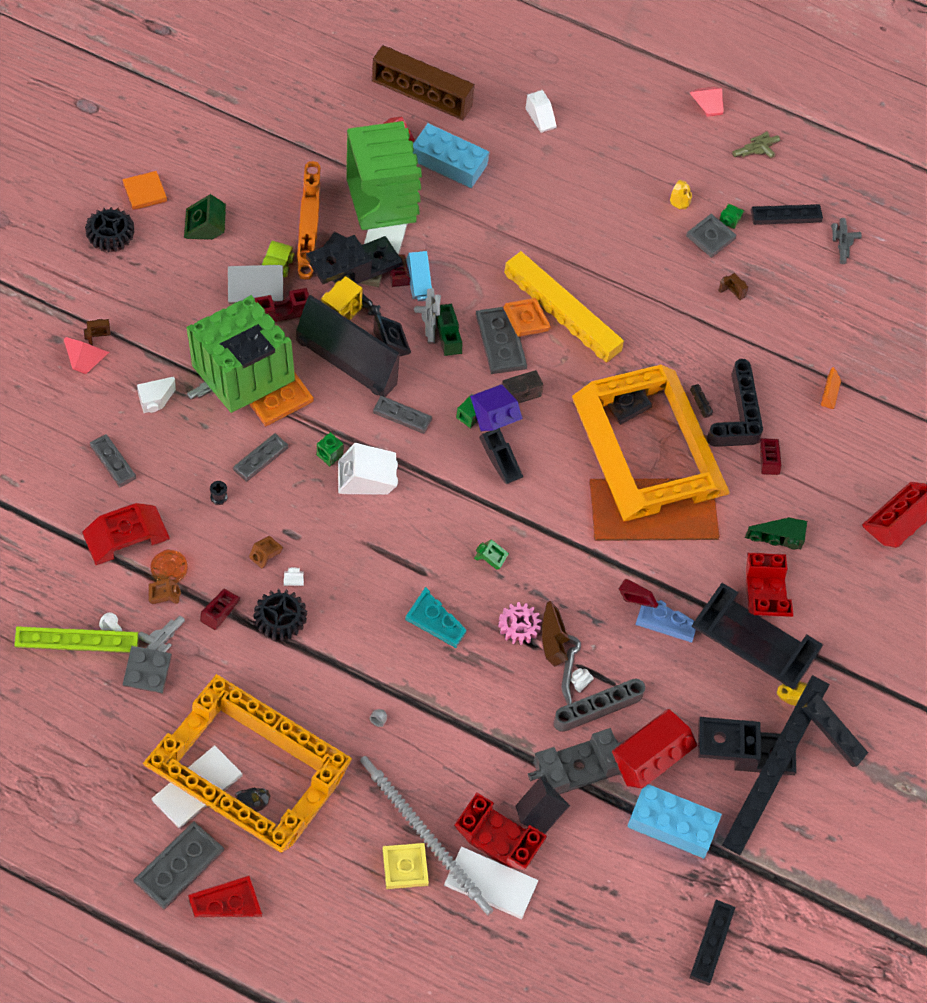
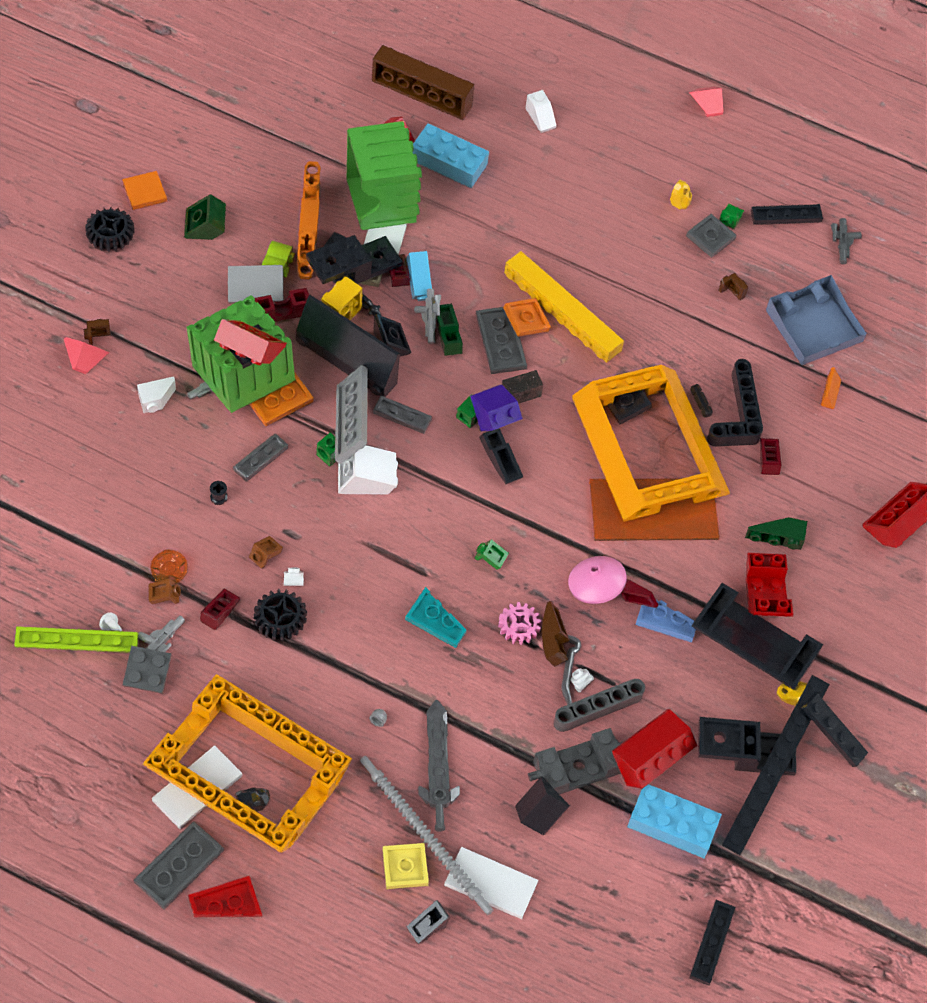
(113, 460): flat silver tile -> none
(123, 529): red slope -> none
(248, 341): none -> slope
(351, 414): none -> light grey plate
(428, 922): none -> slope
(438, 765): none -> sword
(498, 835): red slope -> none
(597, 579): none -> bright pink dish
(759, 147): olive piece -> none
(815, 320): none -> sand blue piece

